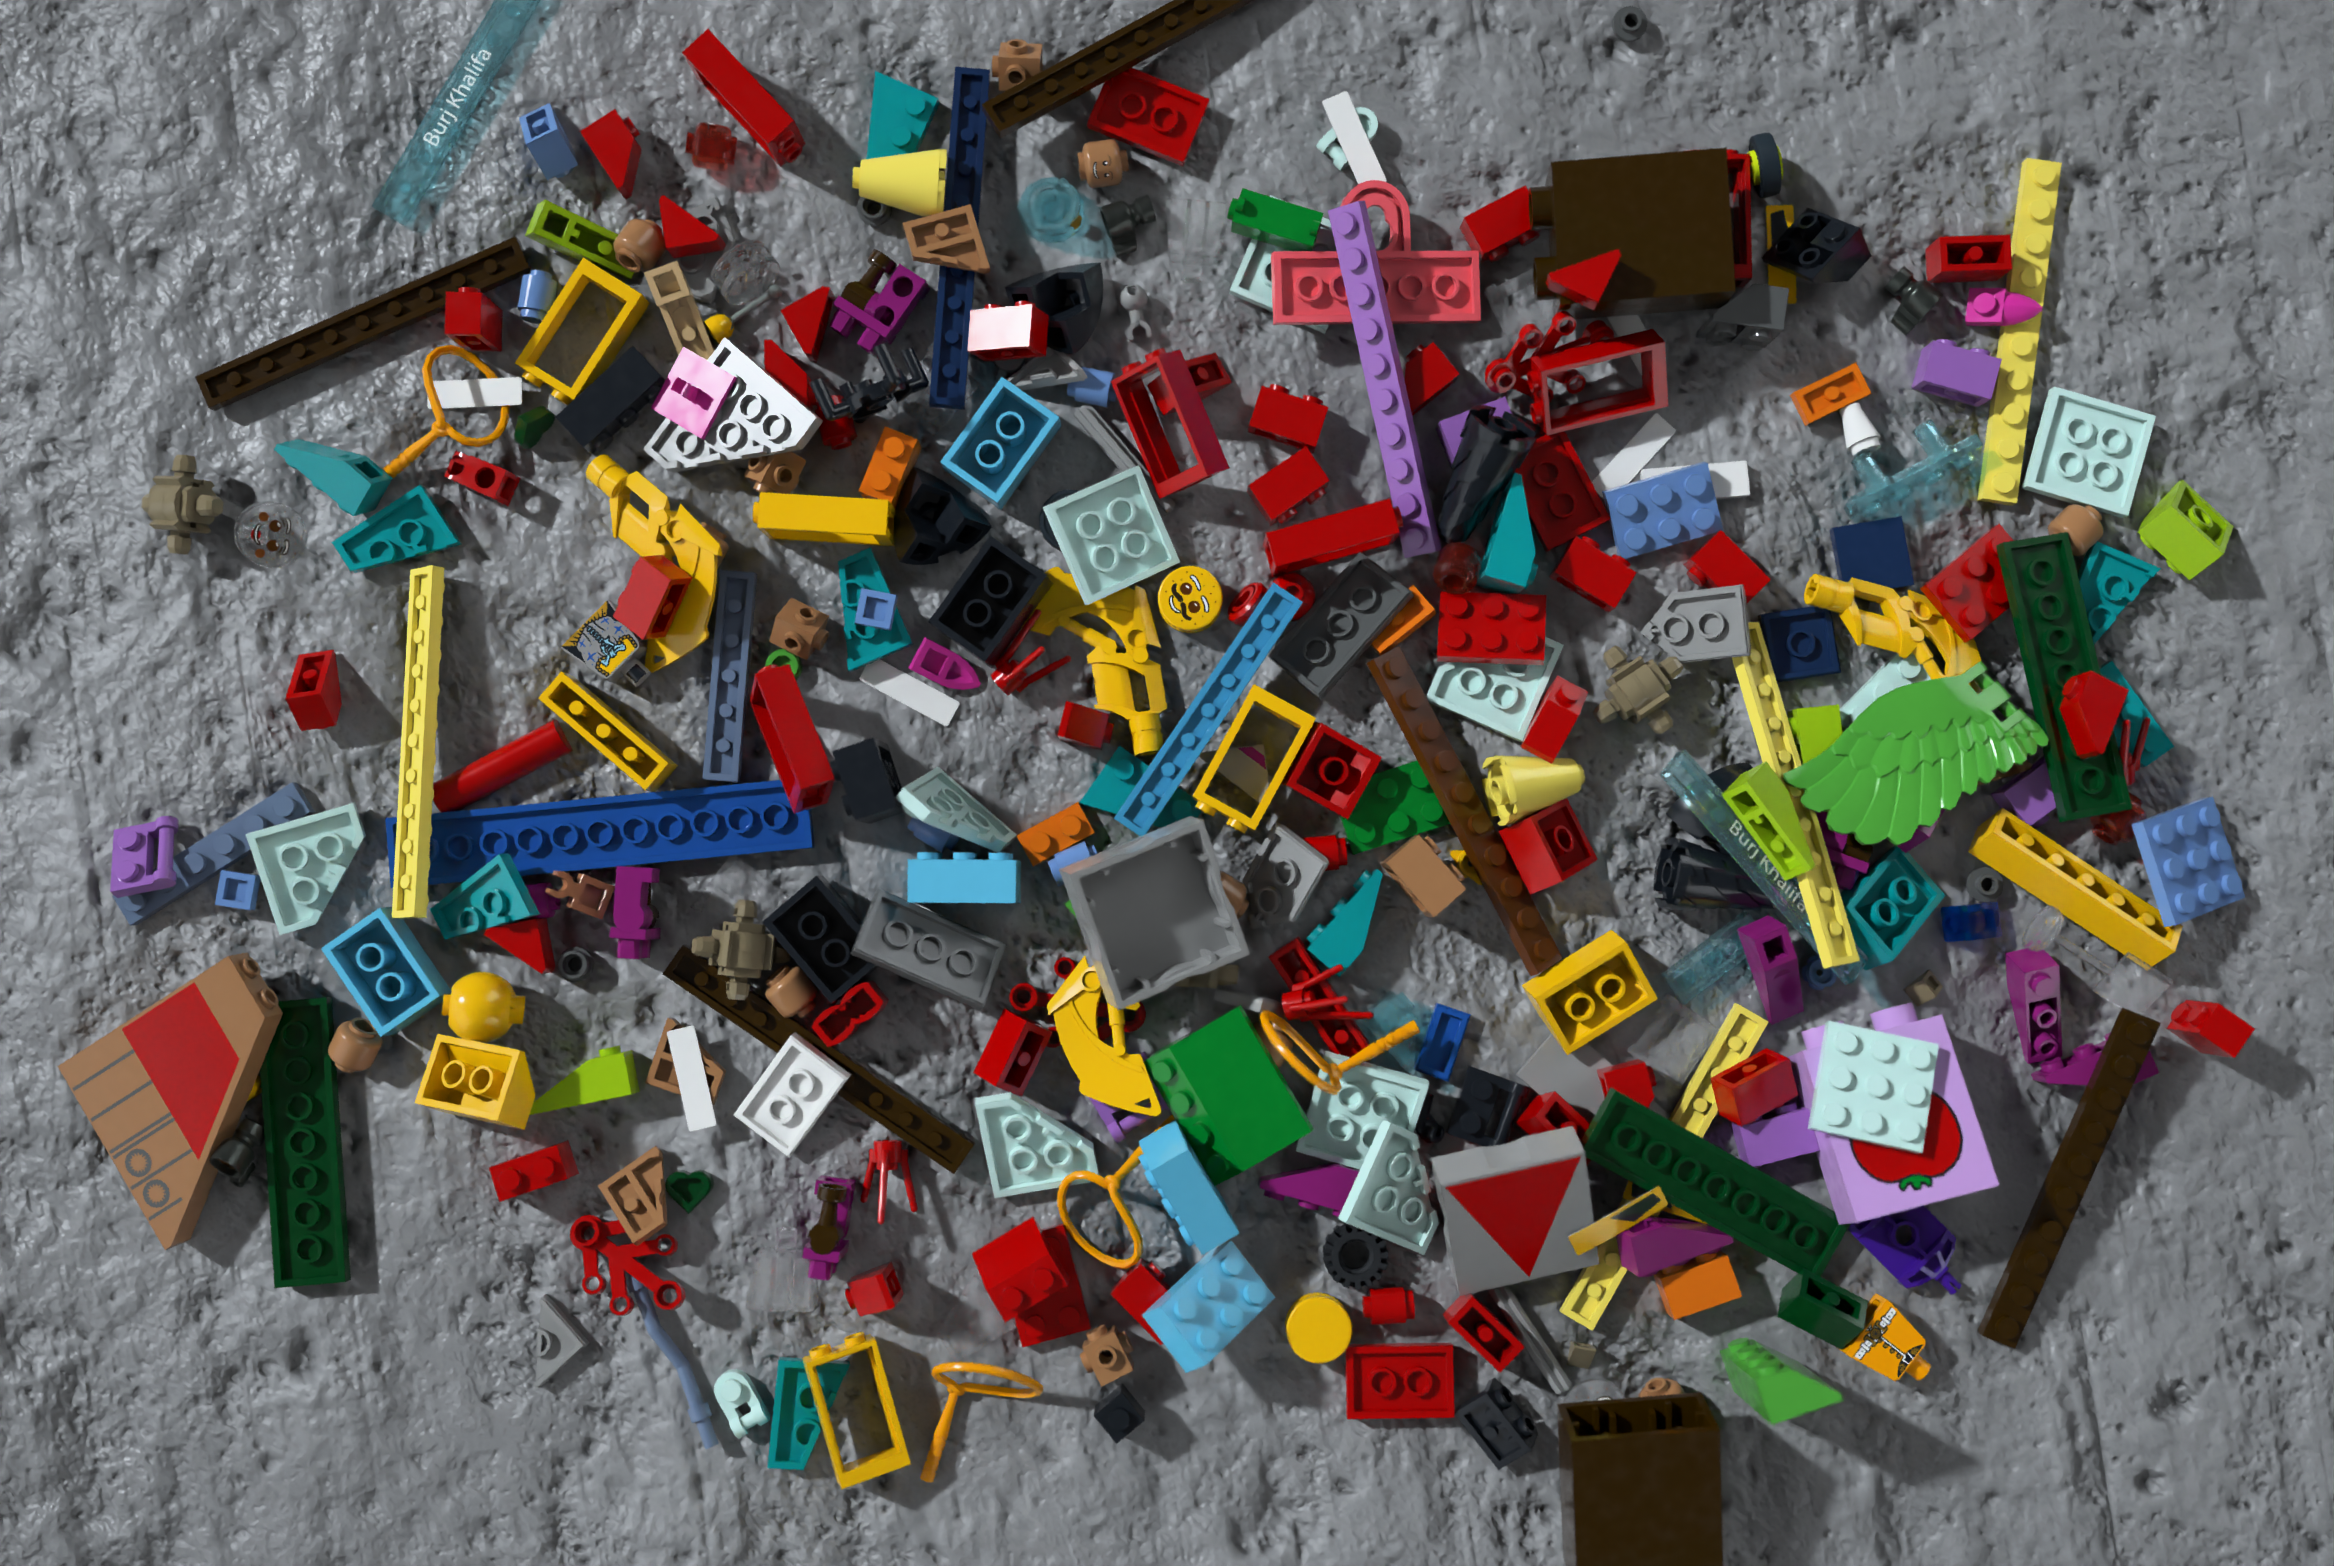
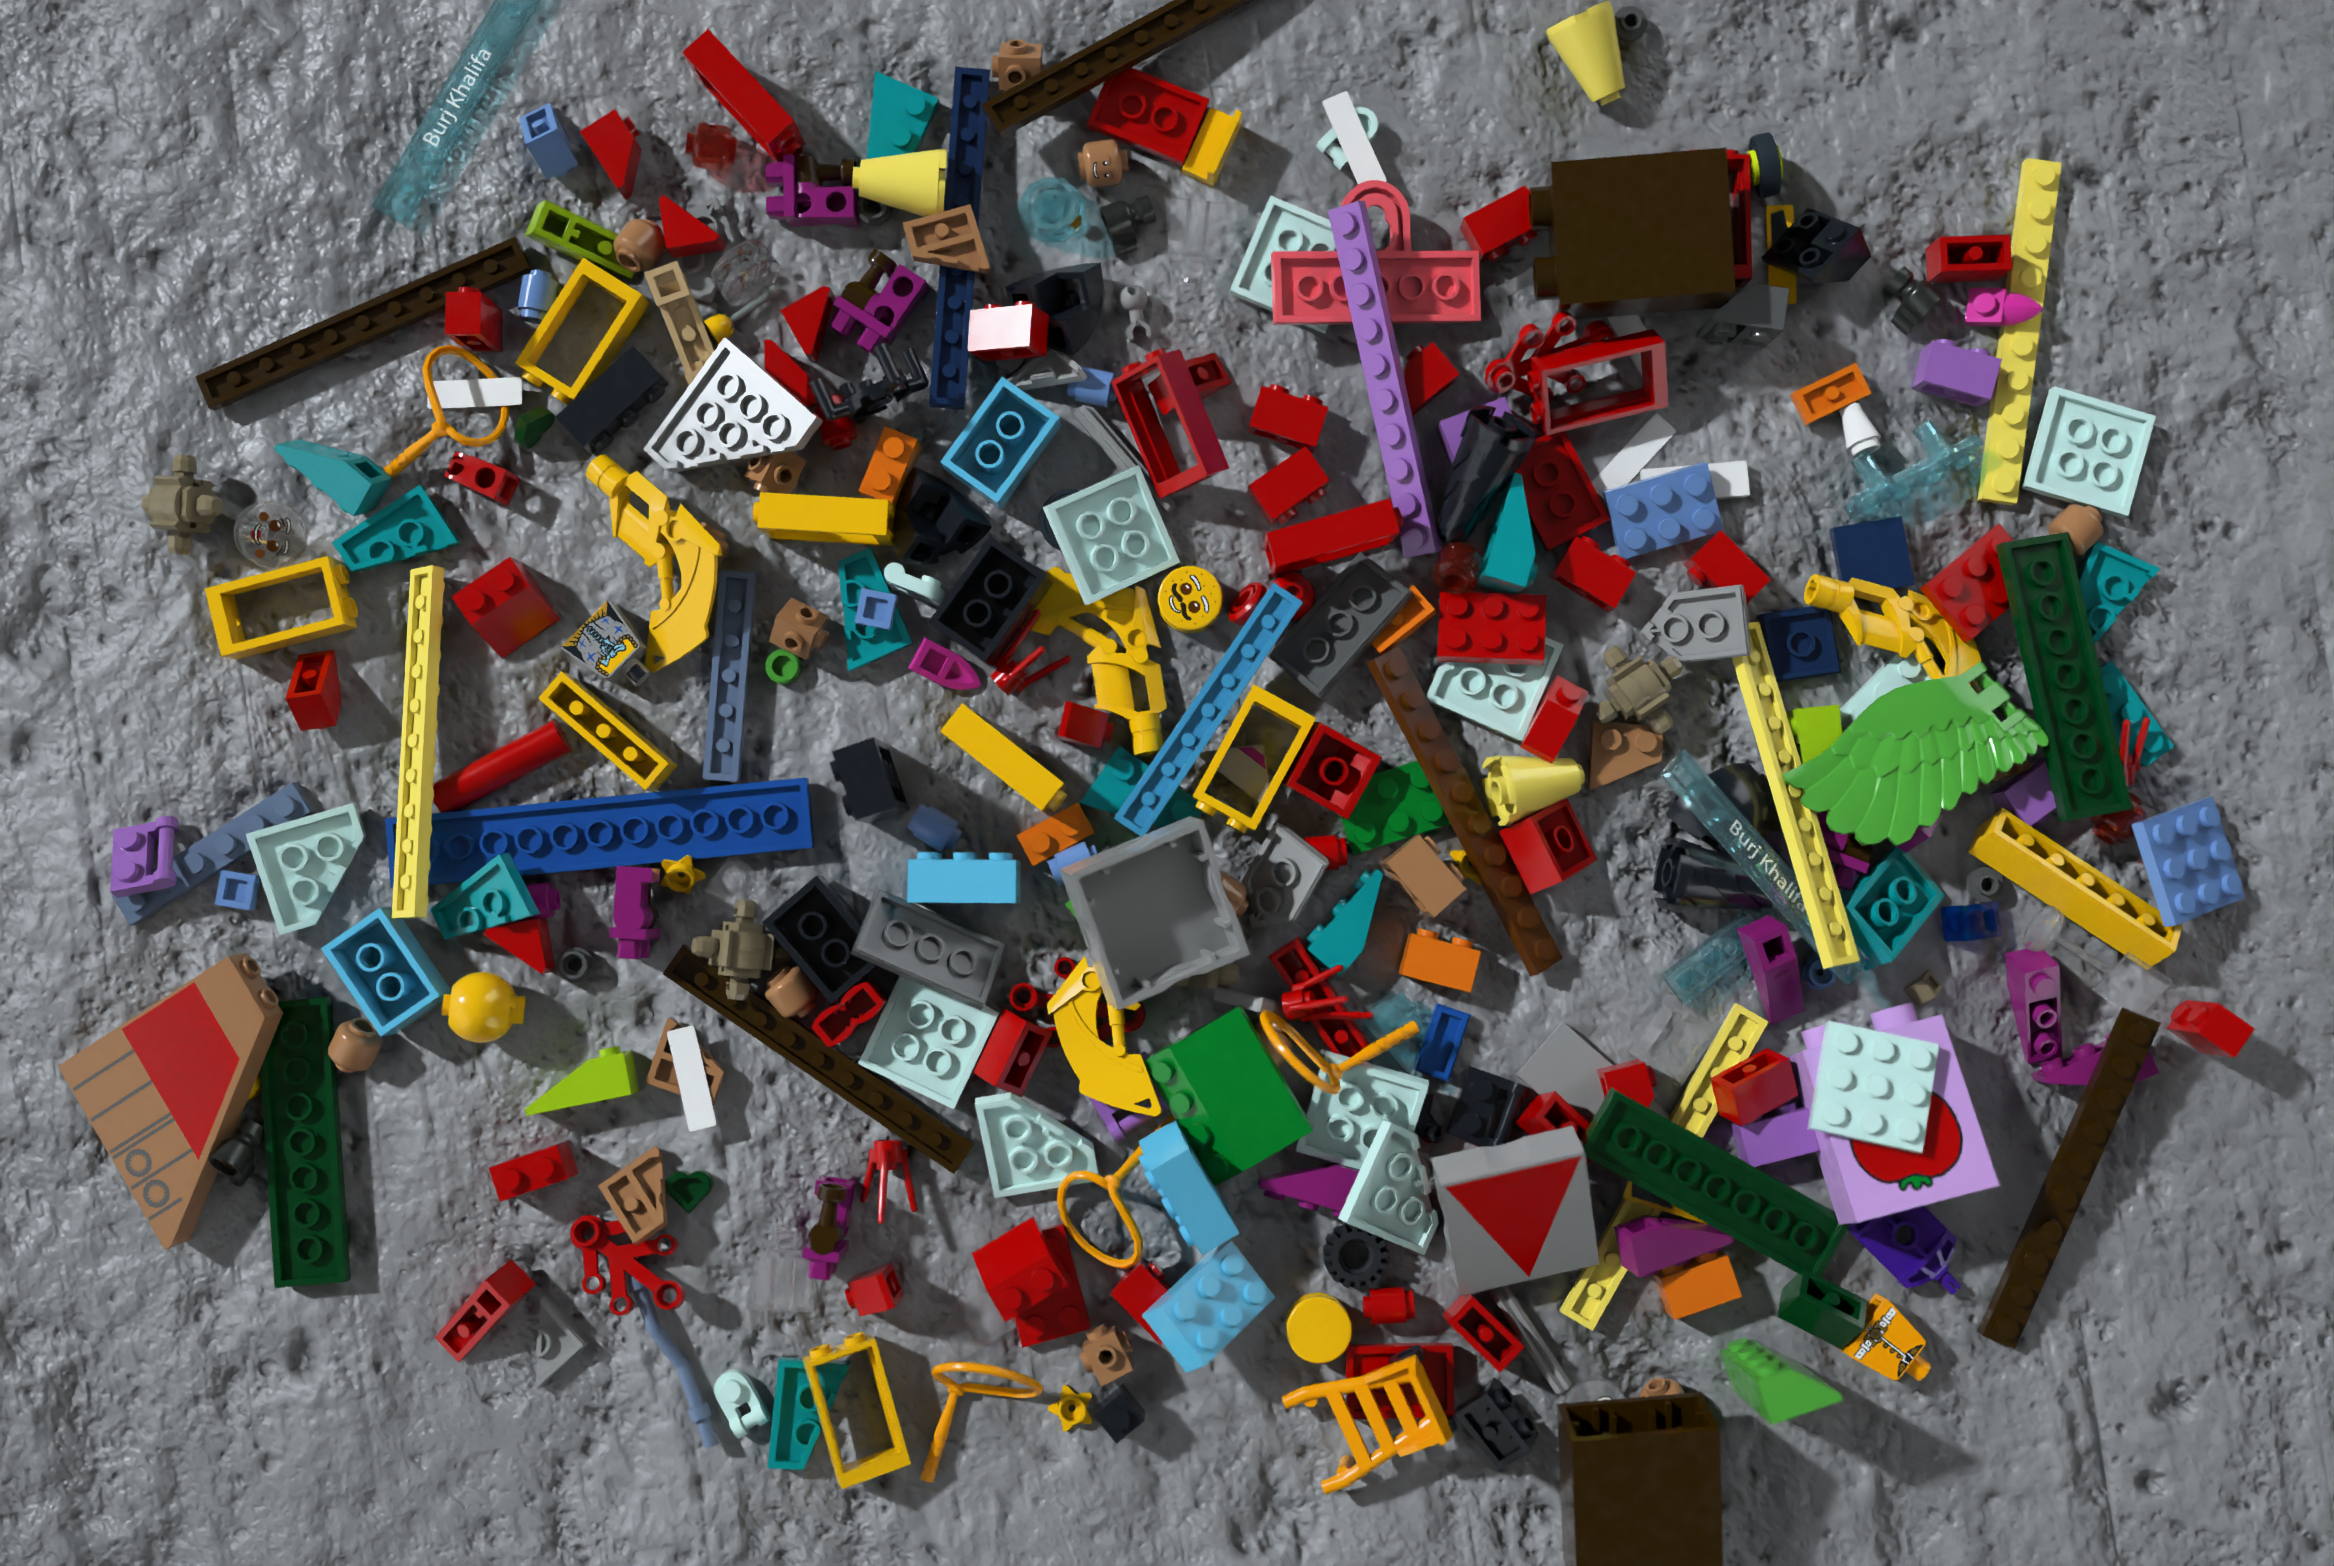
(228, 622): none -> yellow window
(478, 1082): yellow slope -> none
(485, 1310): none -> red slope
(506, 607): none -> red slope
(585, 894): nougat plate -> none
(652, 596): red brick -> none
(677, 882): none -> yellow plate
(693, 393): piece -> none
(791, 737): red window -> none
(792, 1094): white tile -> none
(806, 199): none -> magenta hips
(910, 691): white sticker -> none
(924, 589): none -> light aqua plate
(928, 1041): none -> light aqua plate
(947, 806): light aqua plate -> none
(1005, 759): none -> yellow window
(1067, 1417): none -> yellow plate
(1212, 146): none -> yellow panel
(1274, 221): green brick -> none
(1403, 1369): none -> light orange hand
(1439, 961): none -> orange brick
(1580, 1354): dark tan piece -> none
(1584, 280): red slope -> none
(1590, 991): yellow slope -> none
(1591, 51): none -> light yellow cone
(1618, 1221): yellow sticker -> none
(1620, 751): none -> medium nougat wing
(1771, 819): lime slope -> none
(2090, 711): red slope -> none
(2186, 531): lime slope -> none

